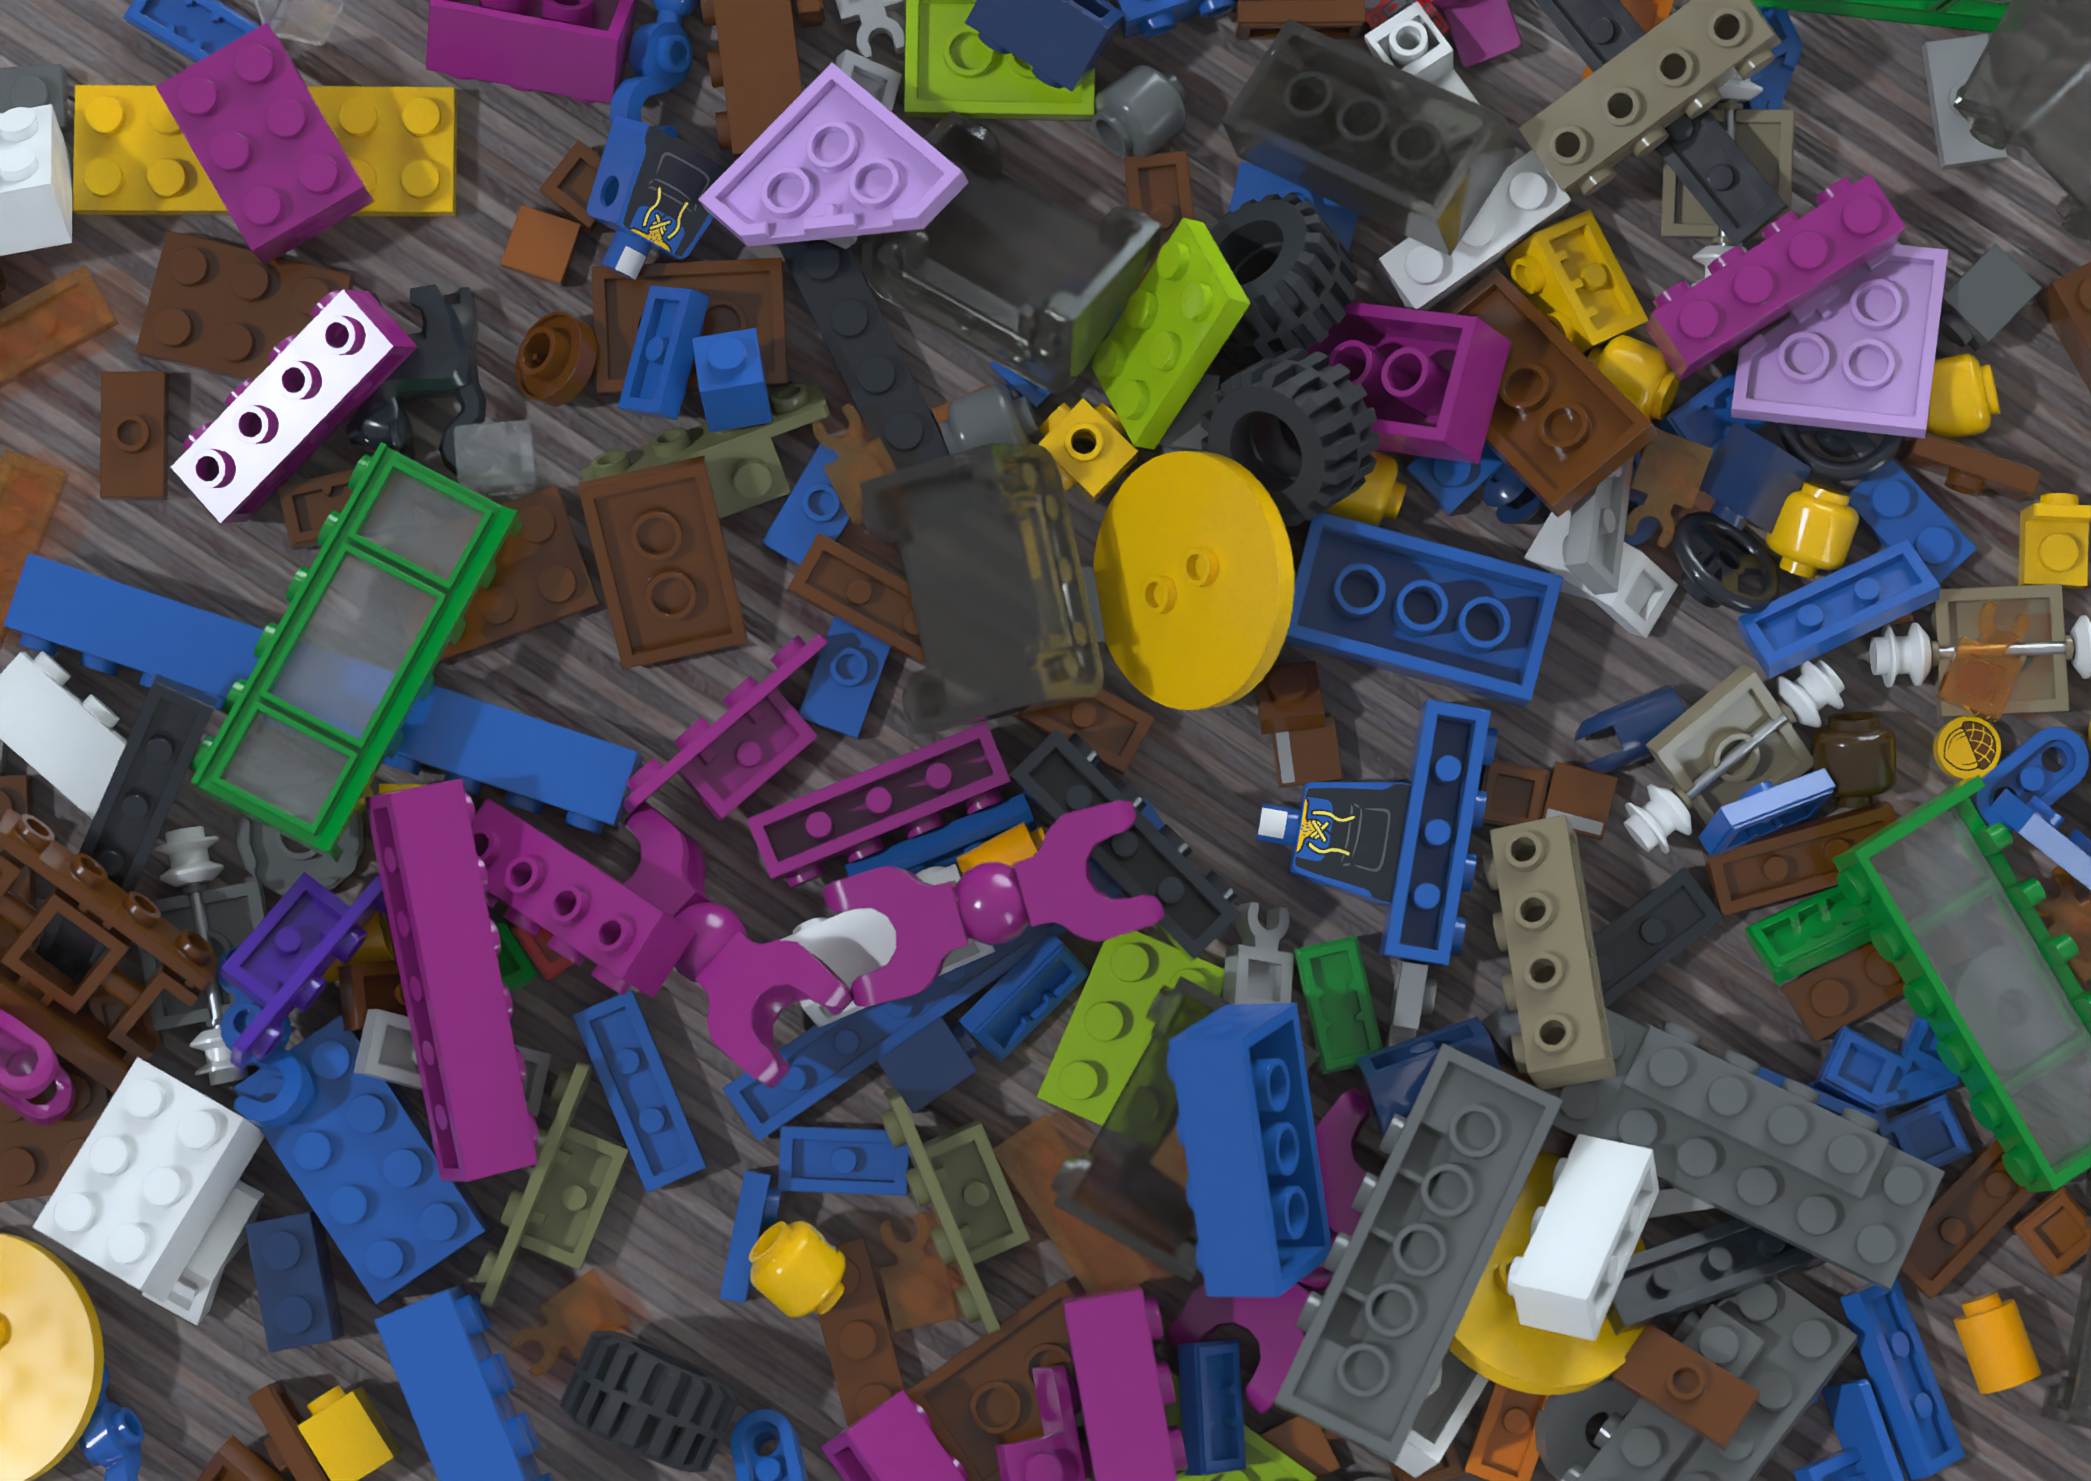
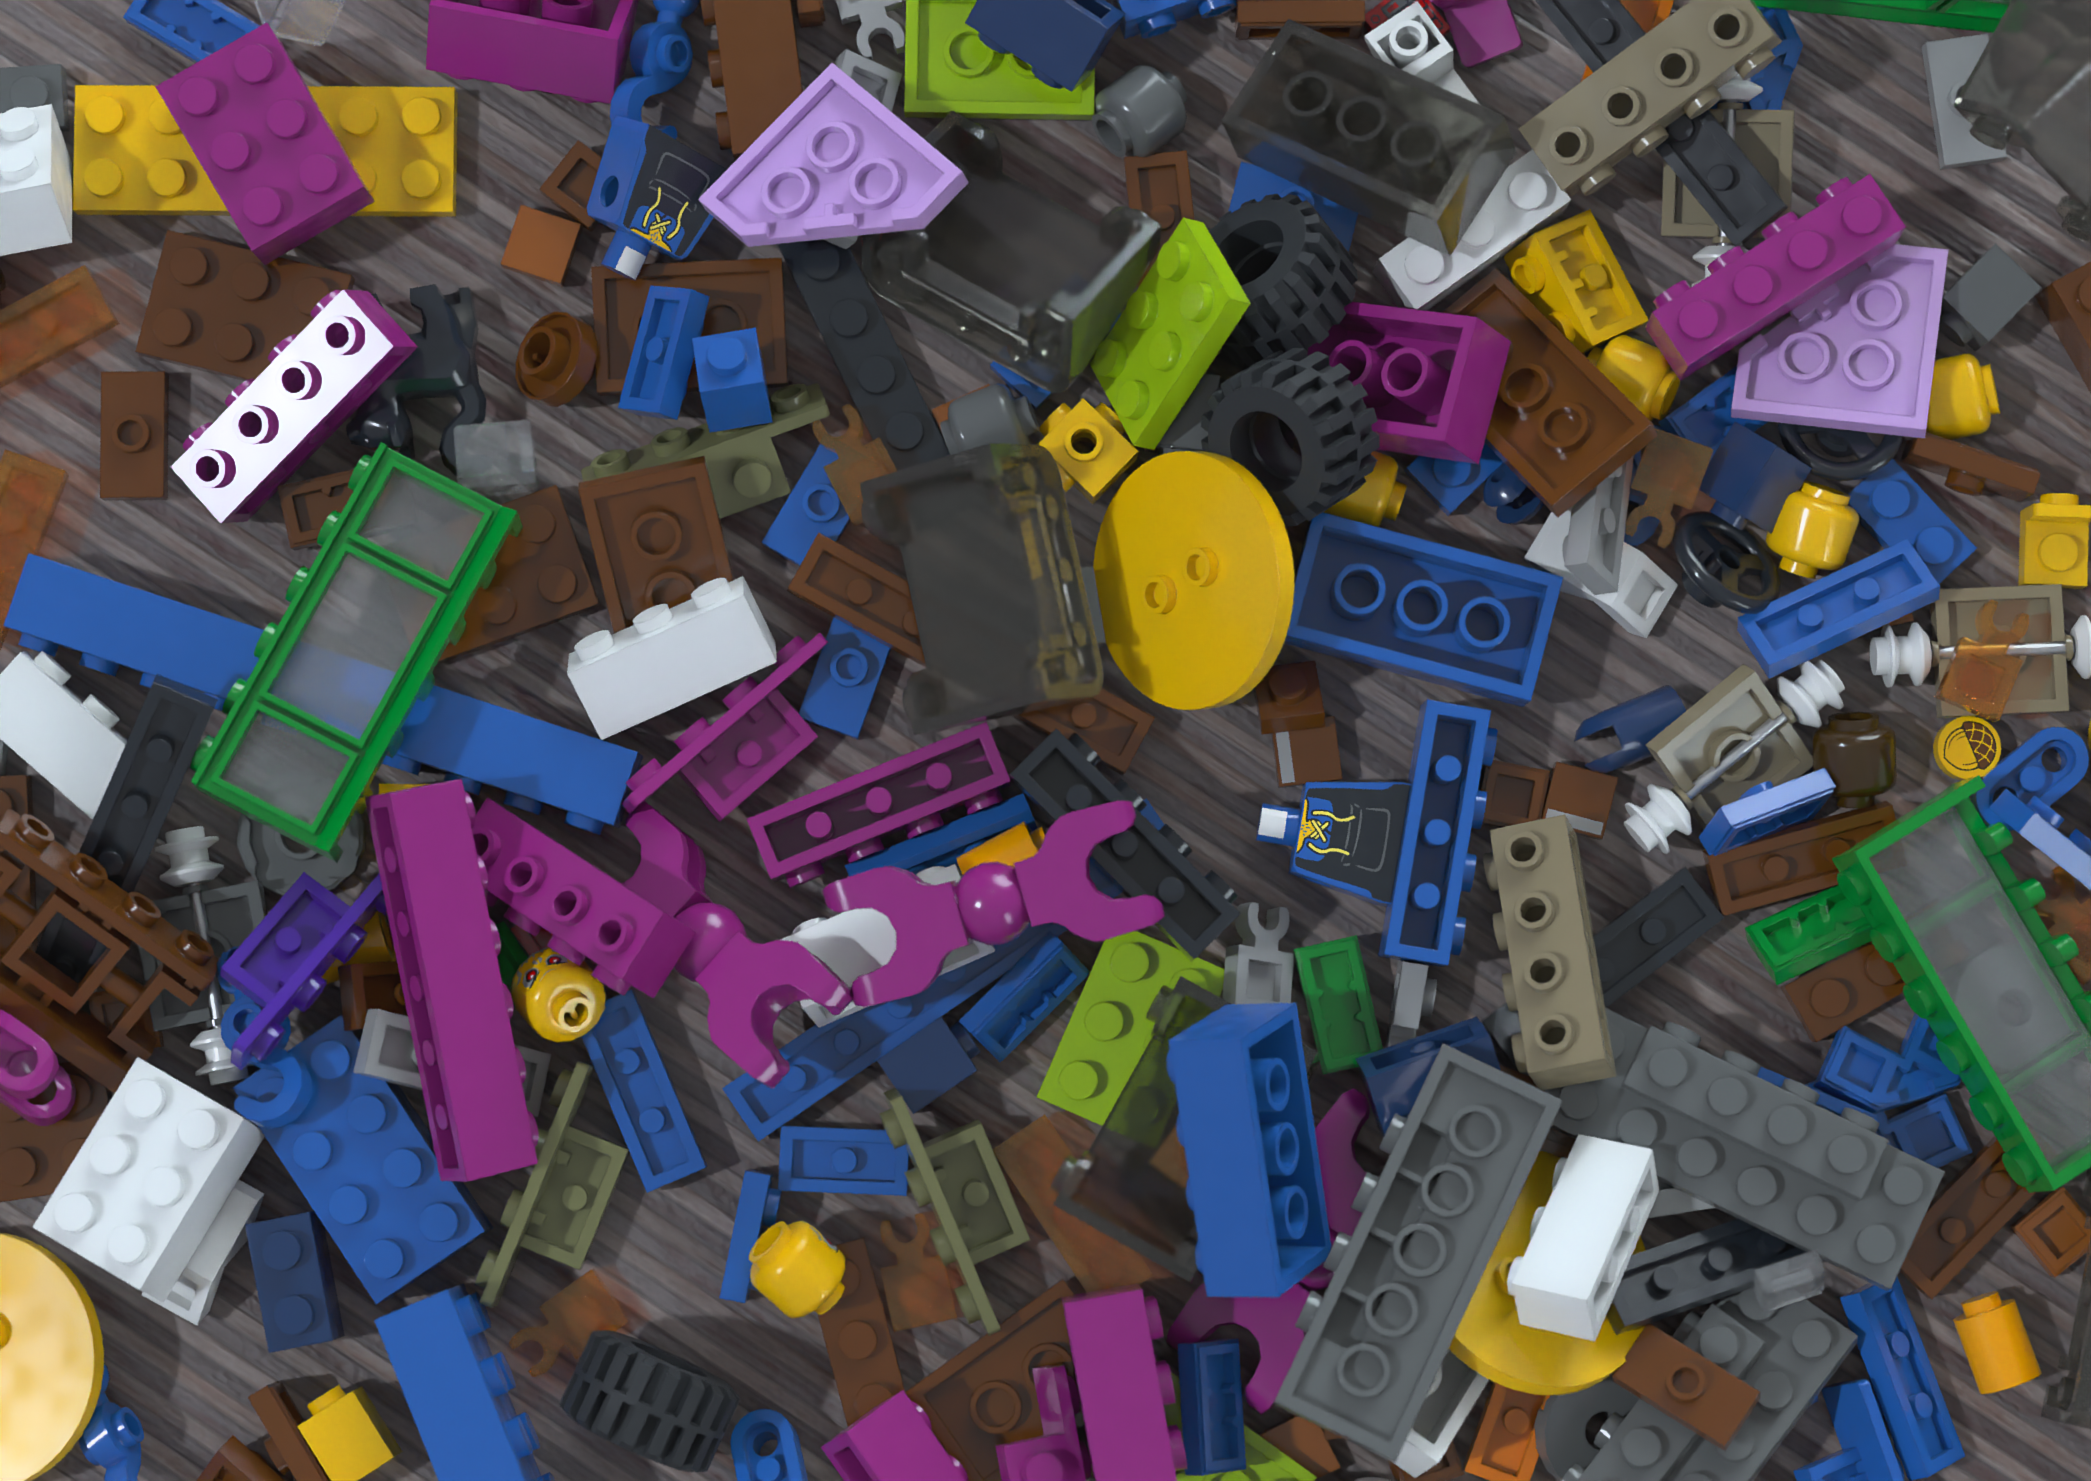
(554, 992): none -> yellow head
(670, 656): none -> white brick
(1789, 1281): none -> clear tile

